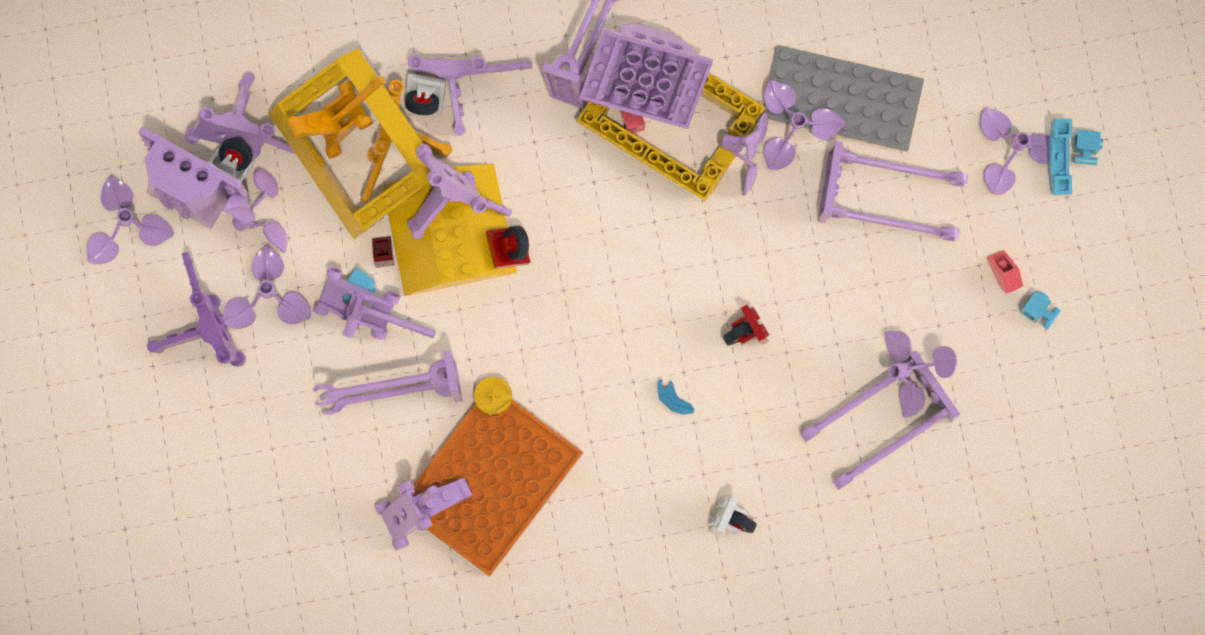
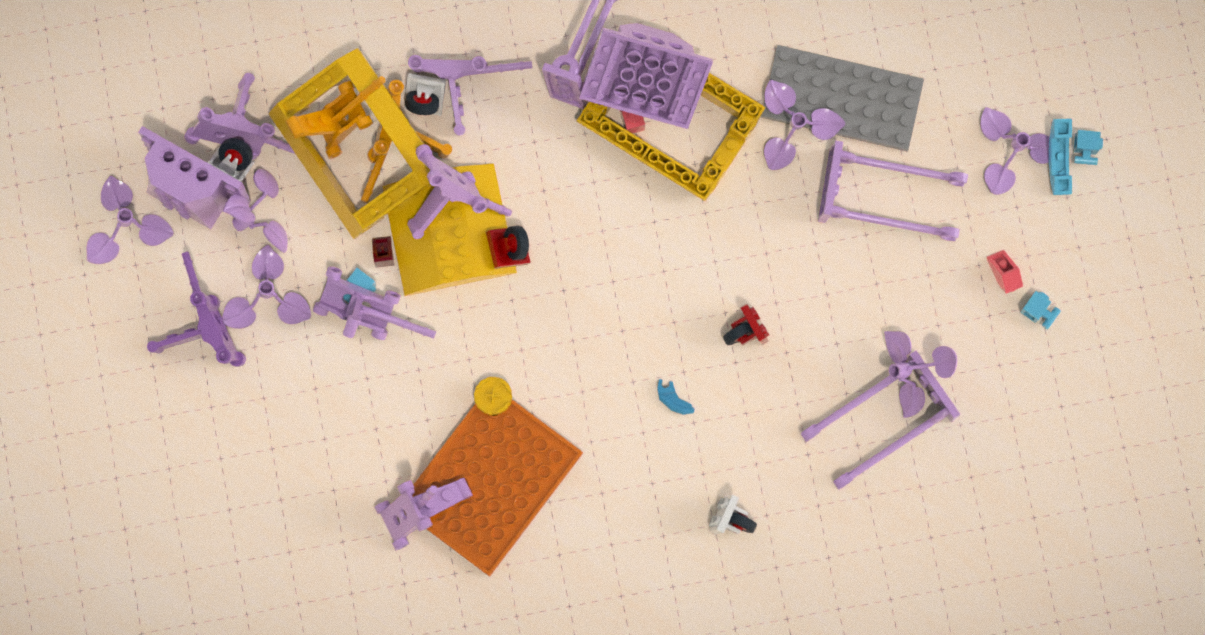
(444, 382): lavender piece -> none
(751, 142): lavender plant -> none

